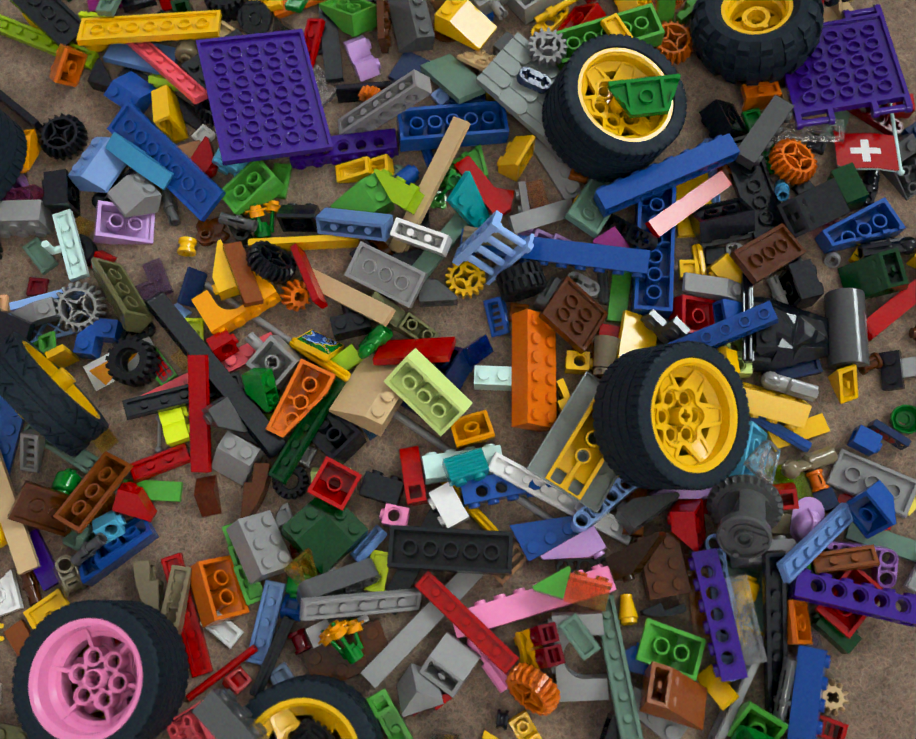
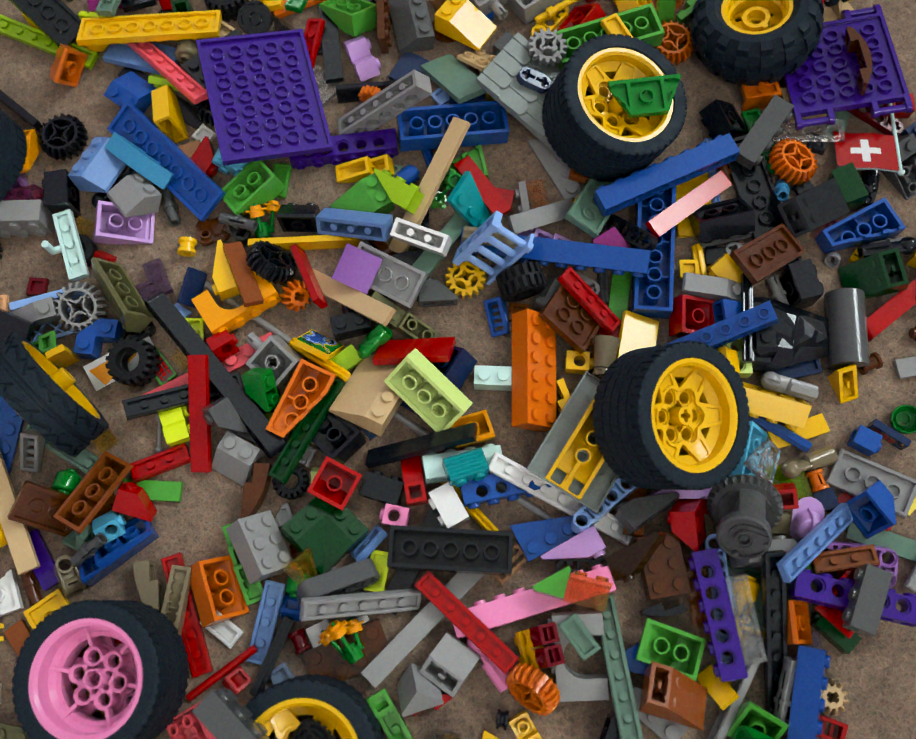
(40, 257): sand green tile -> none
(99, 77): black slope -> none
(207, 496): copper slope -> none
(357, 268): none -> medium lavender slope
(422, 445): none -> black tile
(477, 350): clear blue plate -> none
(516, 157): yellow slope -> none
(589, 300): none -> red tile
(627, 610): yellow cone -> none
(665, 330): dark grey plate -> none
(855, 43): none -> reddish brown slope
(866, 600): none -> dark grey brick
(892, 371): black plate -> none

